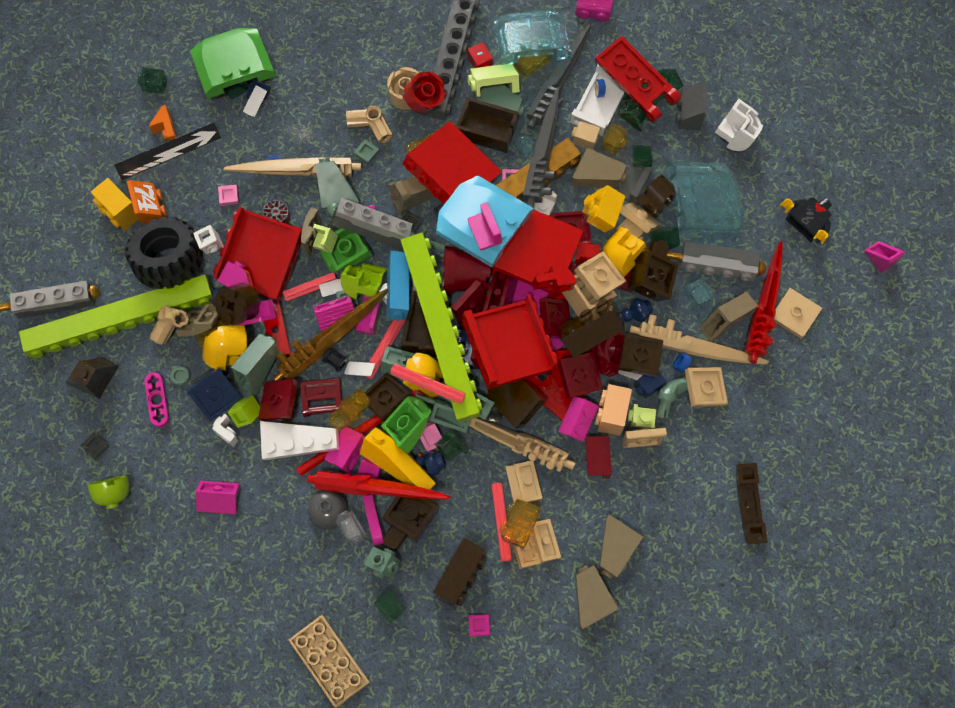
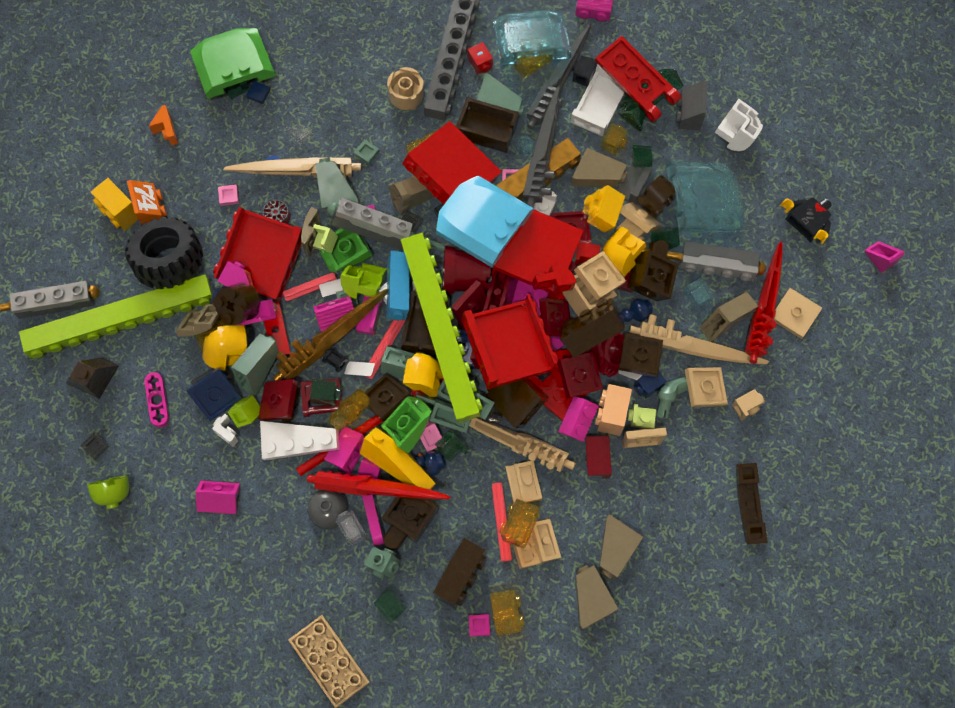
(157, 85): clear green brick -> none
(167, 151): black sticker -> none
(168, 320): tan piece -> none
(180, 376): sand green tile -> none
(210, 244): white brick -> none
(255, 101): white sticker -> none
(324, 392): none -> clear green brick
(363, 118): tan piece -> none
(415, 88): red brick -> none
(427, 383): coral axle -> none
(485, 228): panel -> none
(492, 76): yellowish green panel -> none
(505, 613): none -> clear yellow brick
(584, 70): none -> black brick
(585, 135): tan brick -> none
(600, 88): blue tile -> none
(682, 362): blue tile -> none
(748, 404): none -> tan brick

